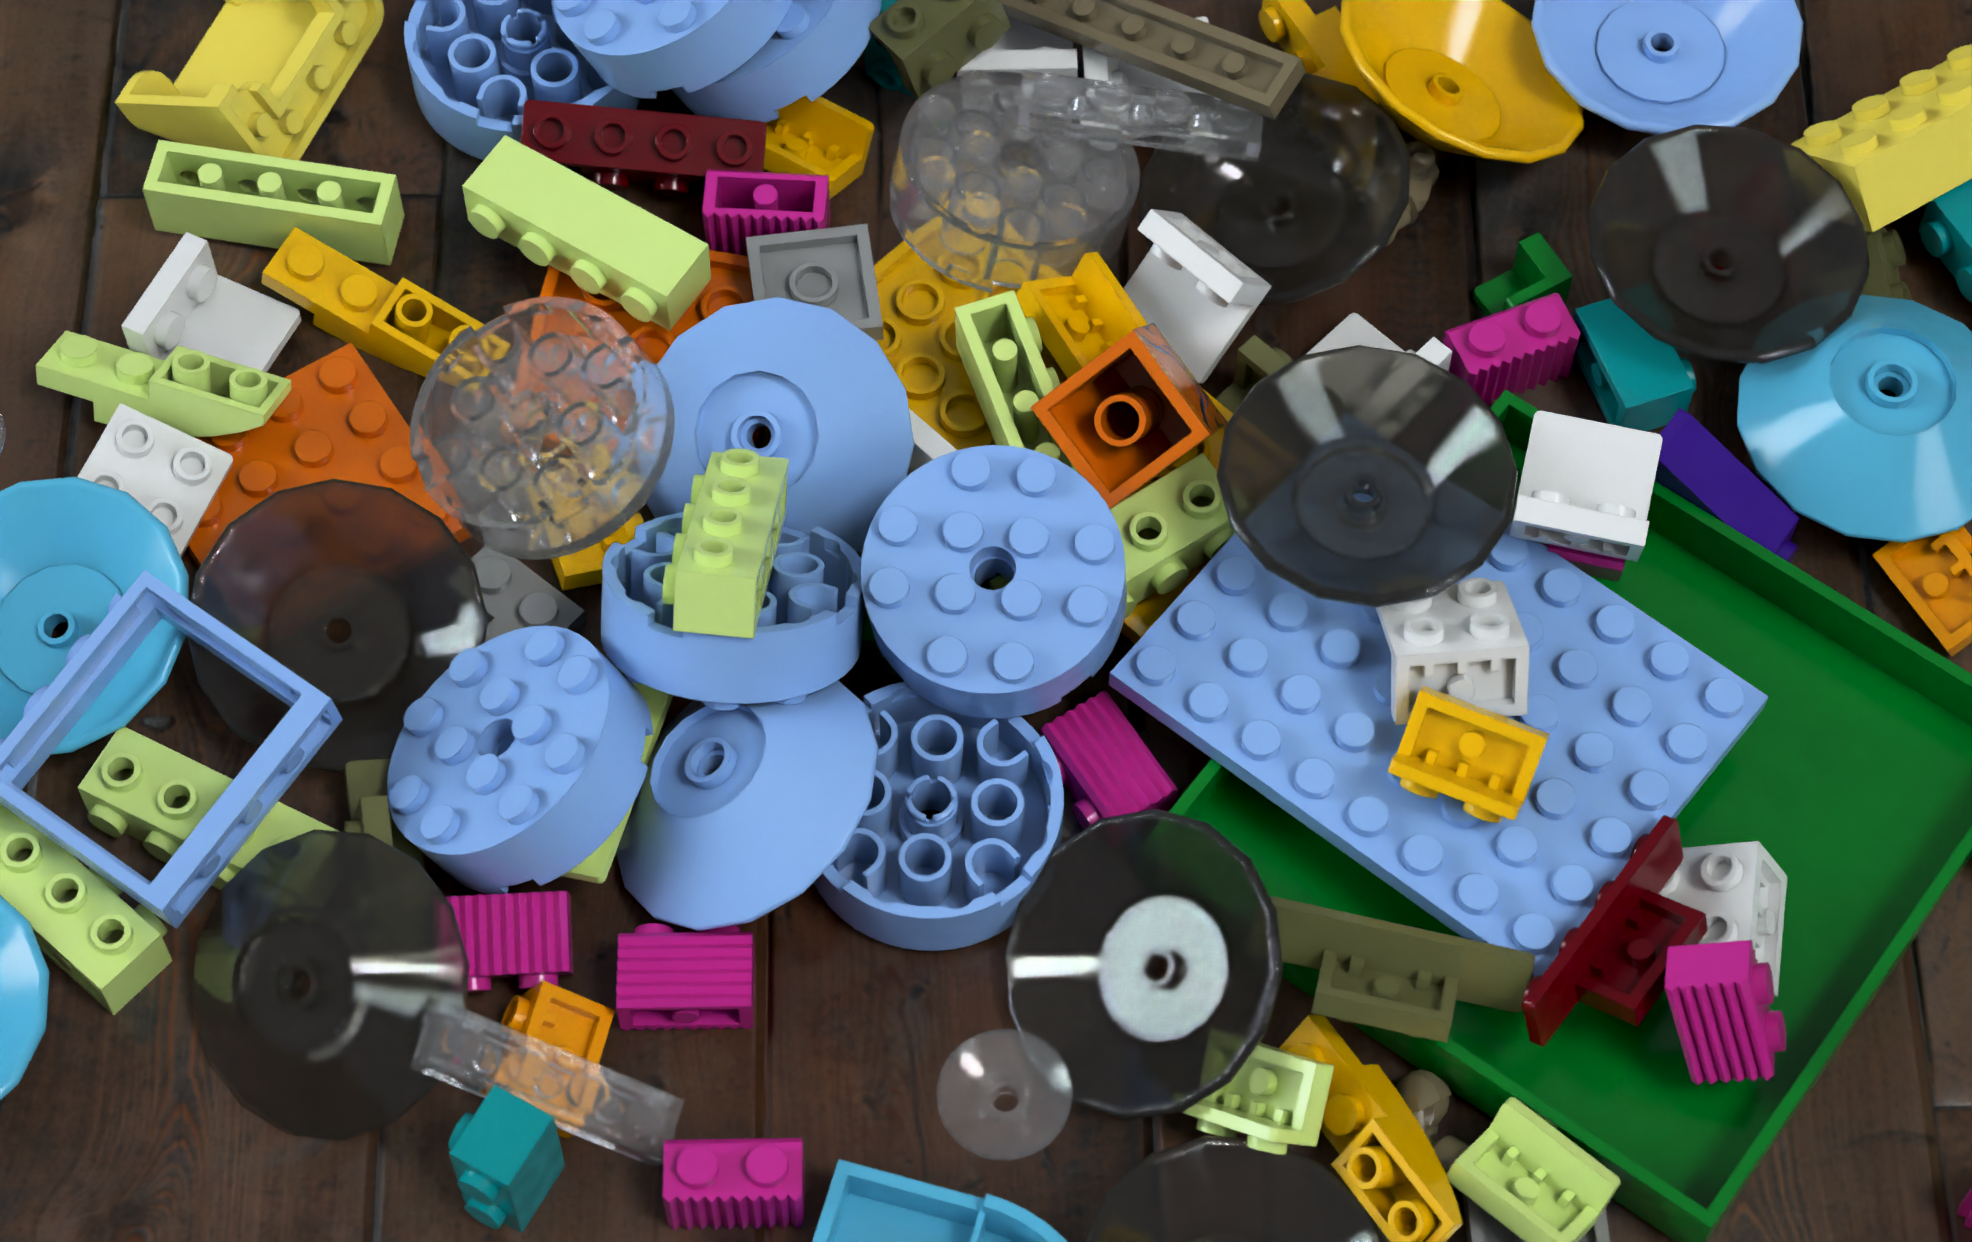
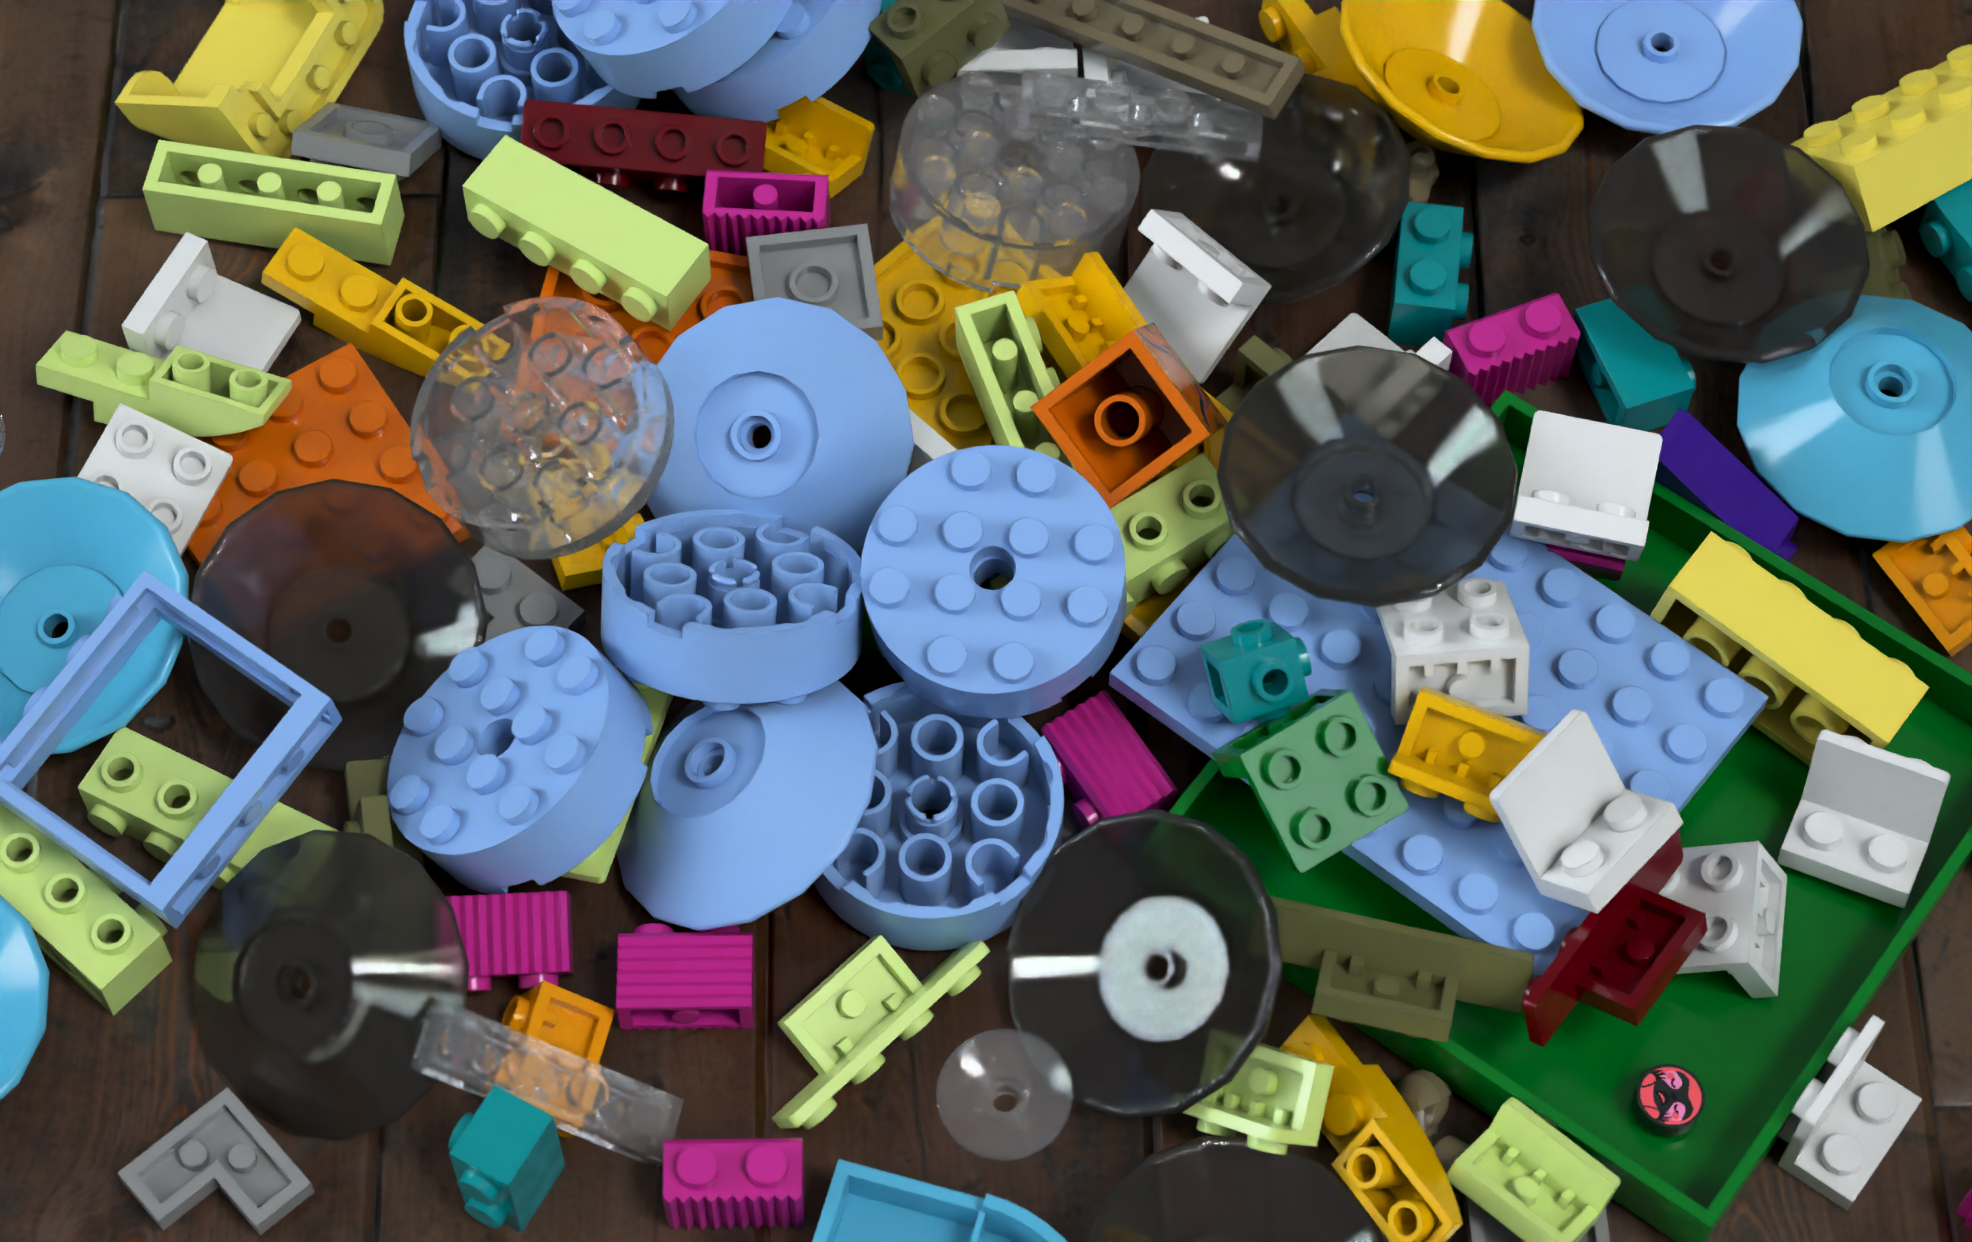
(216, 1149): none -> light grey plate
(366, 140): none -> light grey plate
(727, 544): yellowish green brick -> none
(859, 1014): none -> yellowish green bracket
(1256, 671): none -> teal brick
(1316, 776): none -> bracket
(1427, 272): none -> teal brick
(1534, 275): green panel -> none
(1577, 819): none -> white bracket
(1668, 1100): none -> tile
(1723, 1011): dark pink brick -> none
(1789, 649): none -> light yellow brick
(1846, 1120): none -> white bracket
(1864, 818): none -> white bracket

